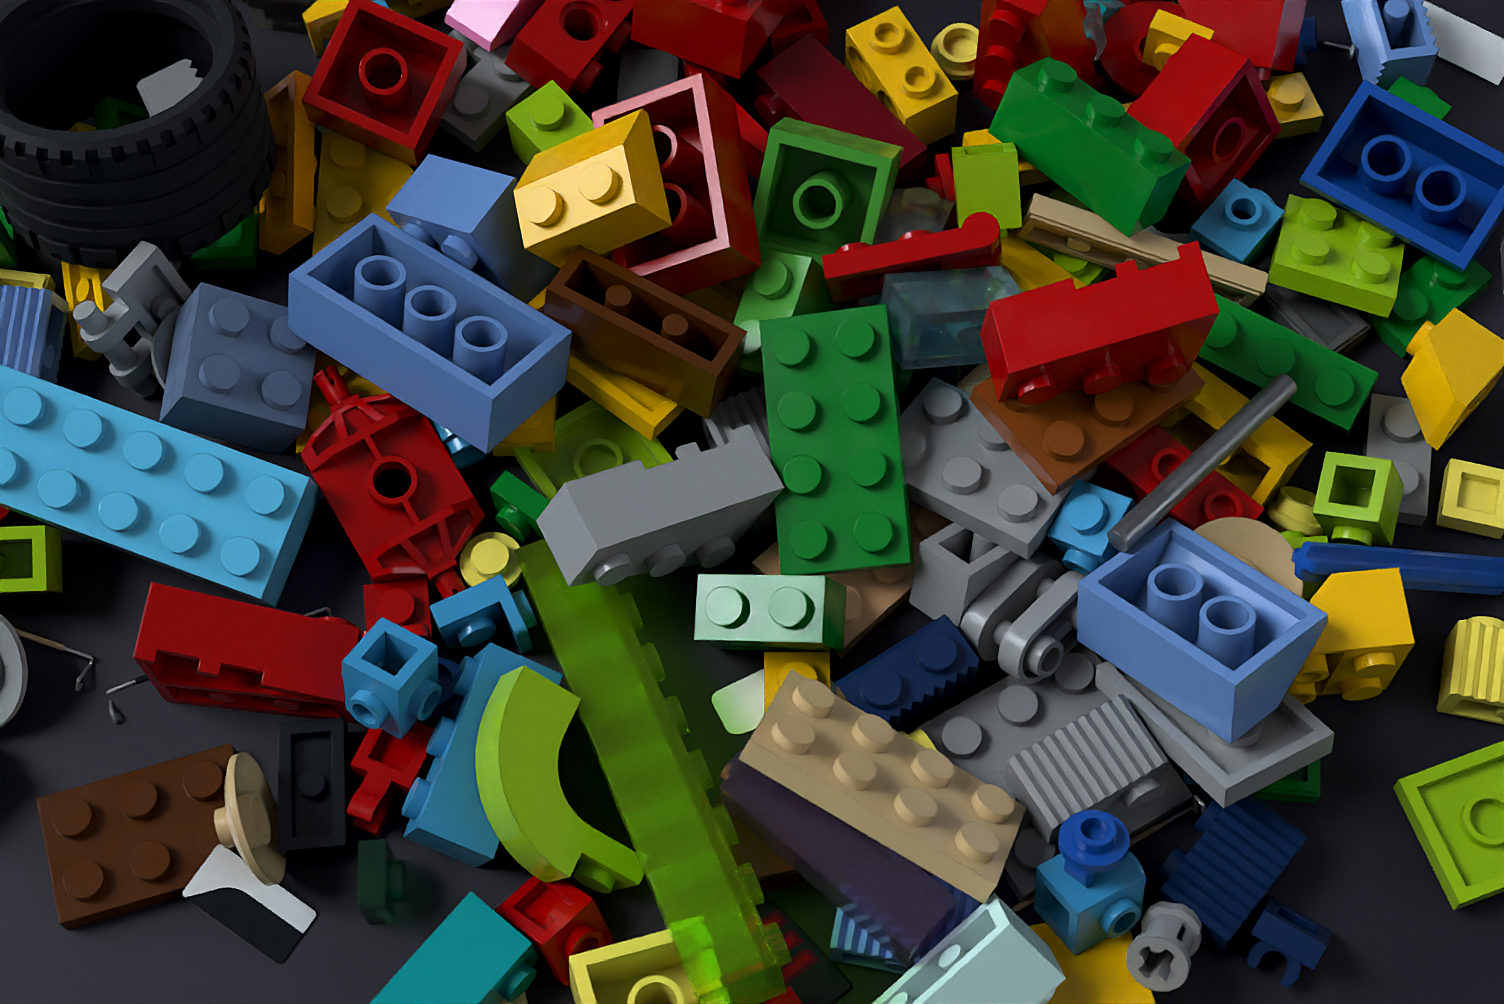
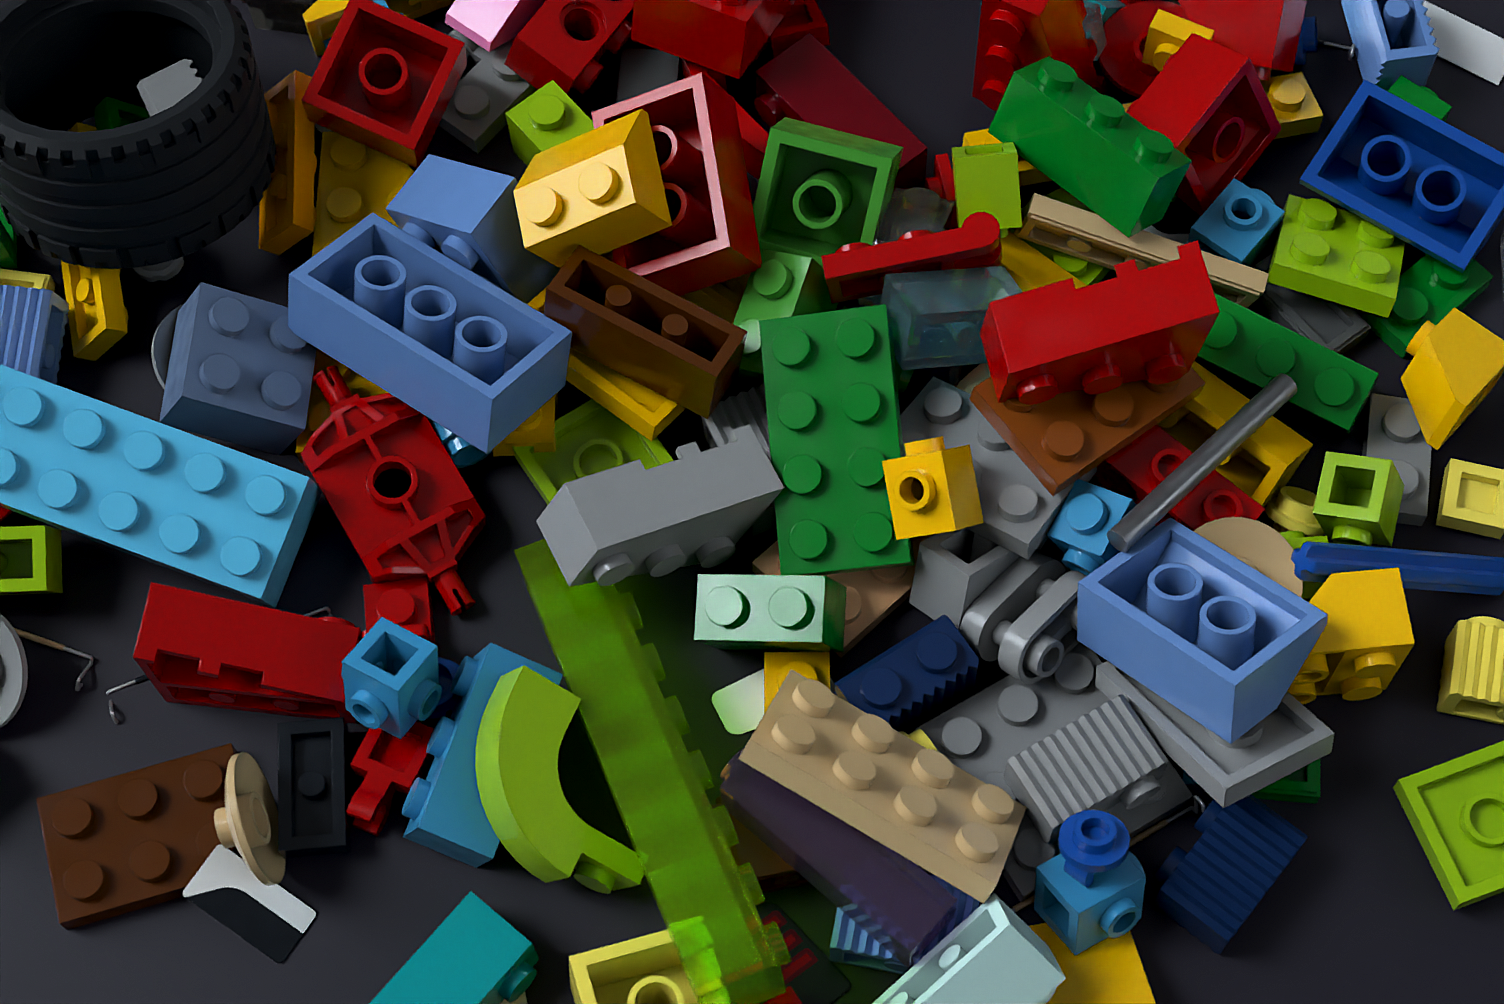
(143, 294): light grey plate -> none
(234, 250): green plate -> none
(380, 882): clear green plate -> none
(477, 612): dark azure bracket -> none
(489, 556): light yellow plate -> none
(518, 507): green plate -> none
(556, 921): red bracket -> none
(902, 74): yellow brick -> none
(932, 489): none -> yellow brick
(956, 51): light yellow plate -> none
(1171, 957): light grey bush -> none
(1291, 934): dark blue tile -> none

